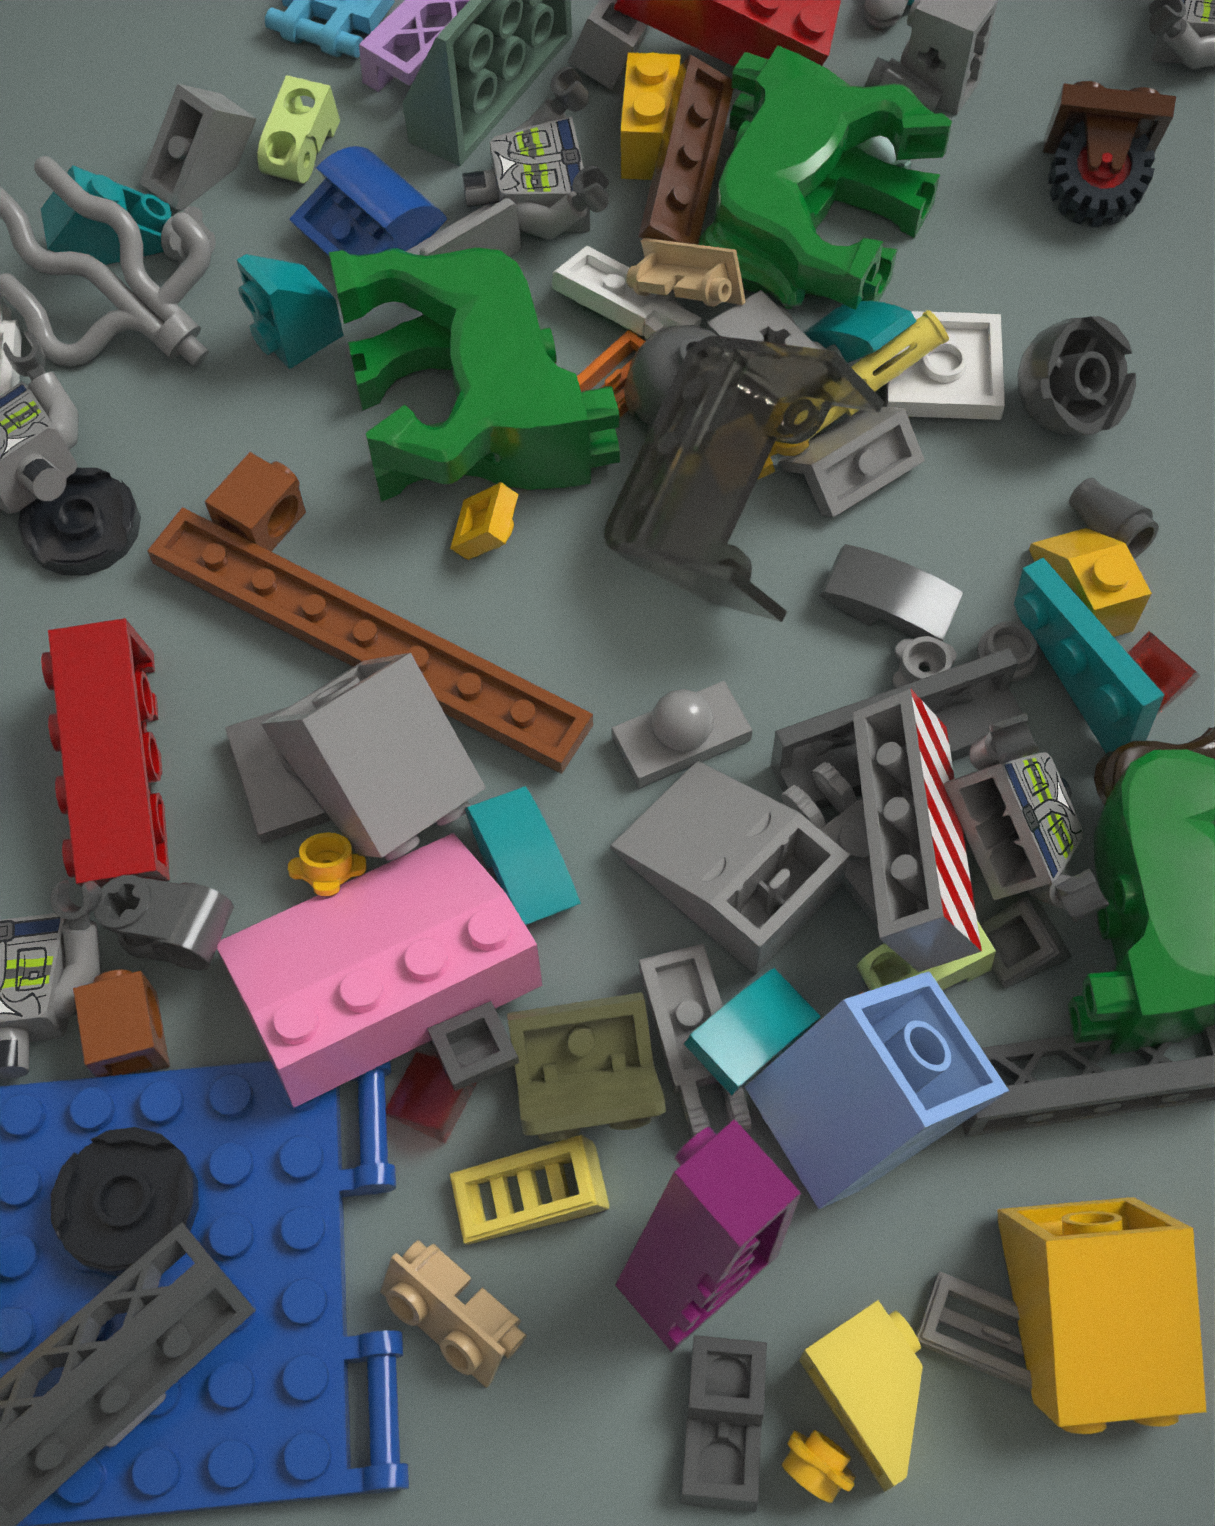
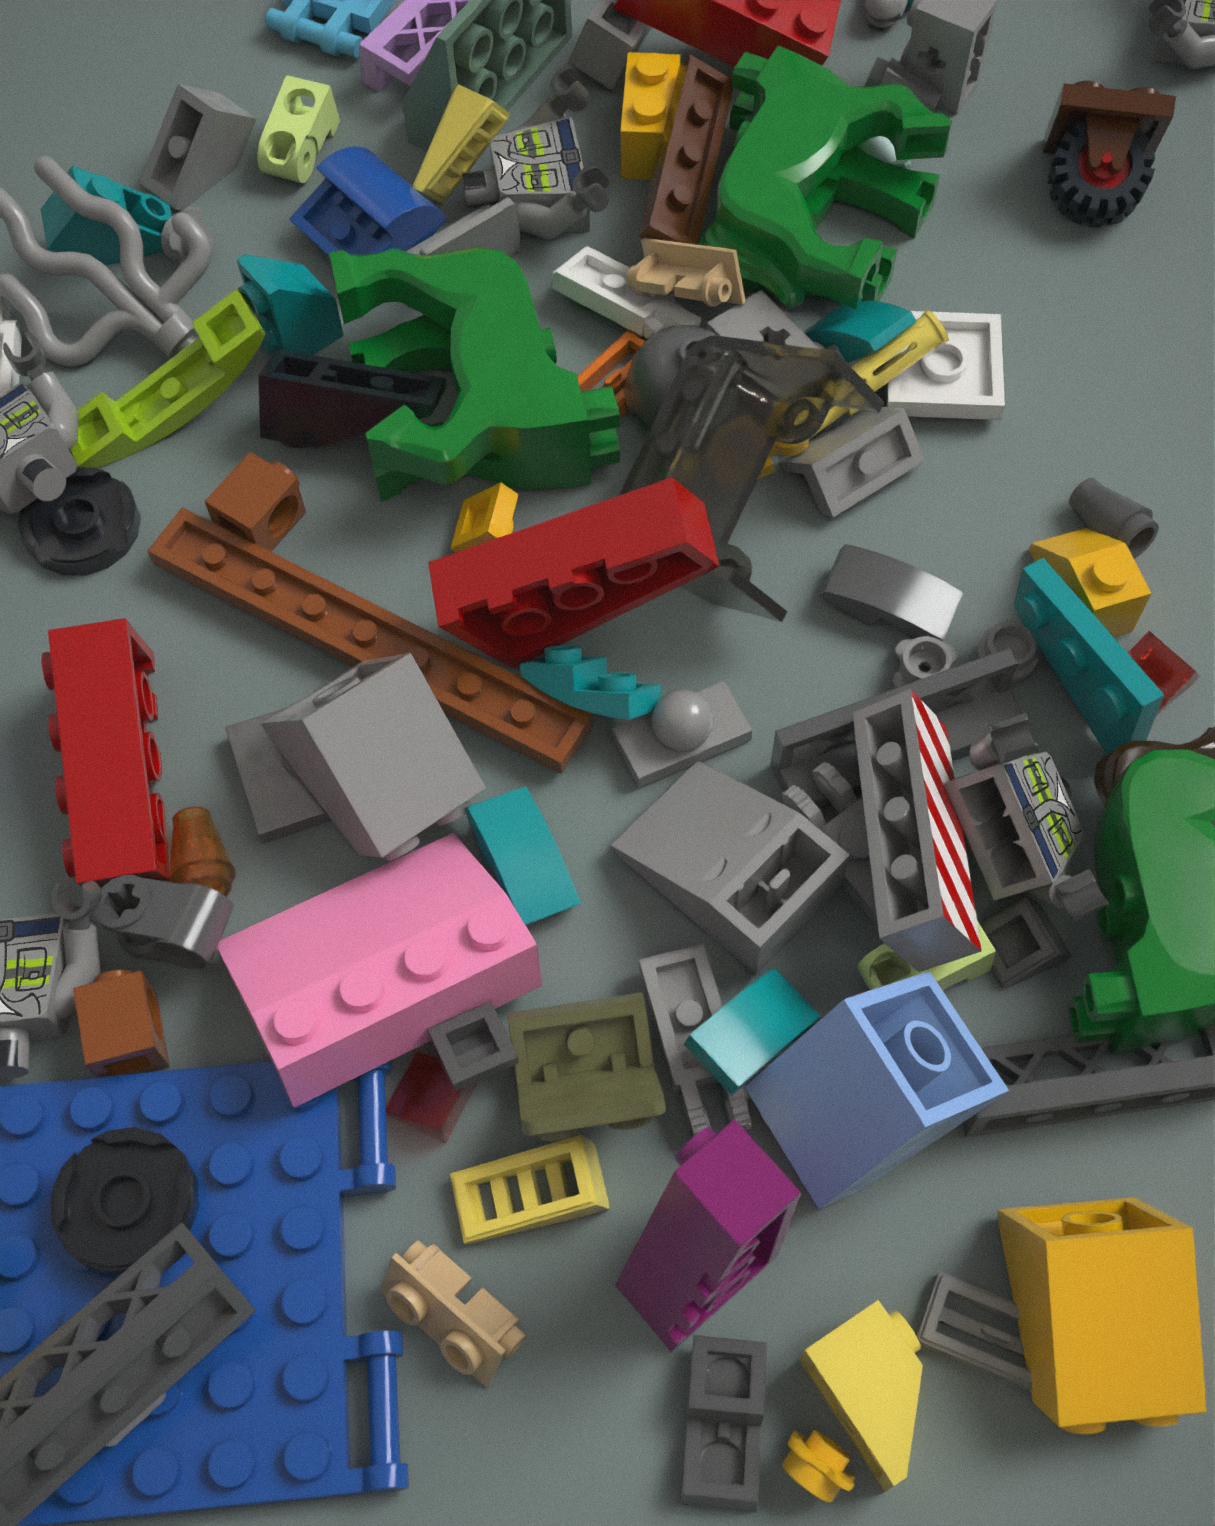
(173, 392): none -> lime slope
(199, 852): none -> clear orange cone
(326, 863): yellow plate -> none
(330, 400): none -> black slope
(458, 142): none -> light yellow slope
(572, 571): none -> red wedge
(586, 684): none -> teal slope
(1077, 377): dark grey cylinder -> none

